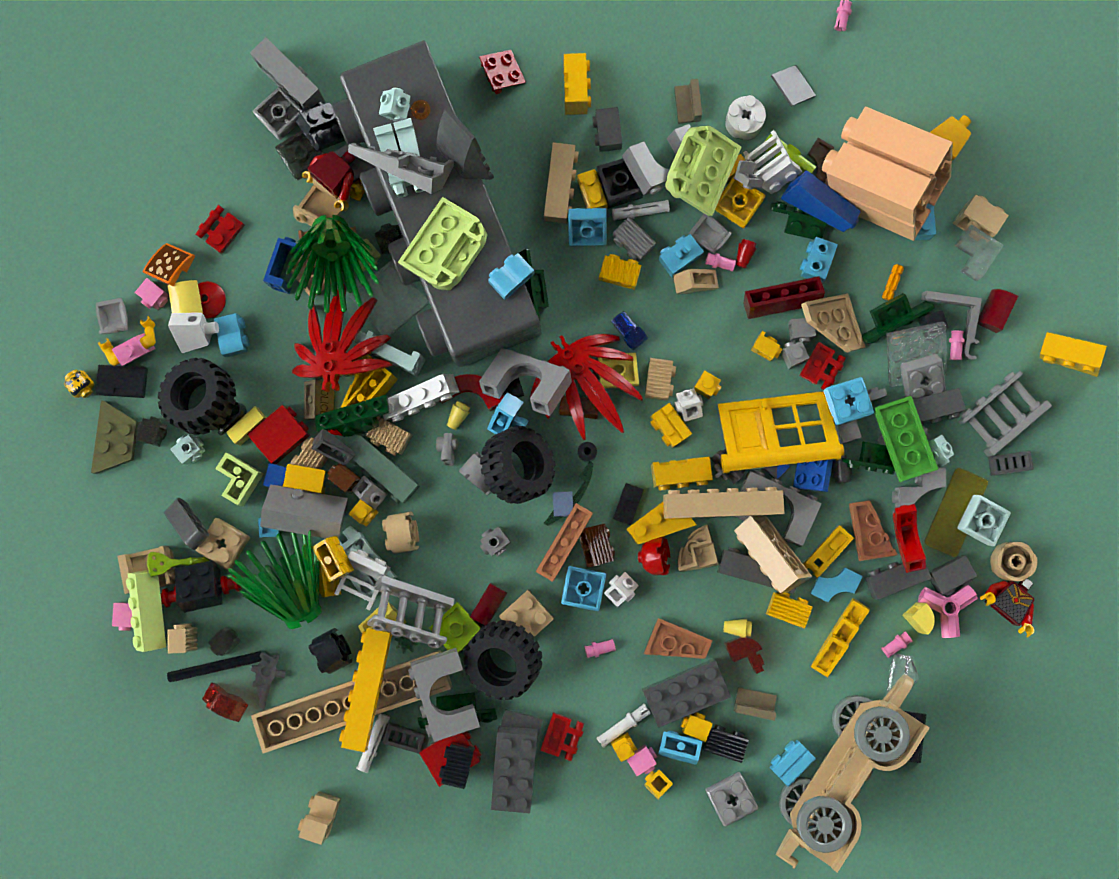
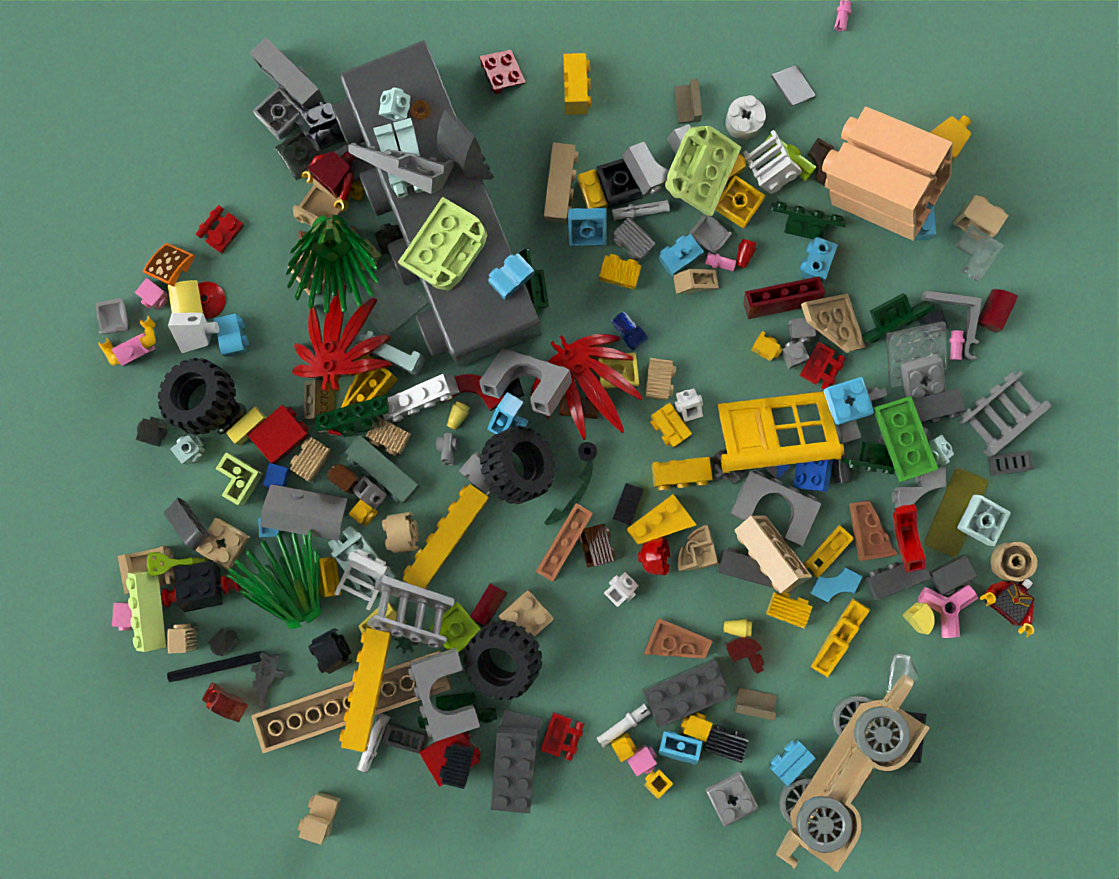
(79, 383): yellow head -> none
(114, 438): olive wing -> none
(121, 381): black piece -> none
(276, 264): blue panel -> none
(304, 478): yellow panel -> none
(327, 444): dark grey slope -> none
(332, 558): yellow brick -> none
(446, 537): none -> yellow brick
(502, 541): light grey brick -> none
(562, 503): sand blue panel -> none
(572, 595): medium azure brick -> none
(599, 648): bright pink pin -> none
(608, 129): dark grey brick -> none
(707, 385): yellow brick -> none
(724, 503): tan brick -> none
(745, 175): light grey bracket -> none
(821, 202): blue slope -> none
(892, 282): light orange axle -> none
(897, 644): bright pink pin -> none
(1073, 353): yellow wedge -> none

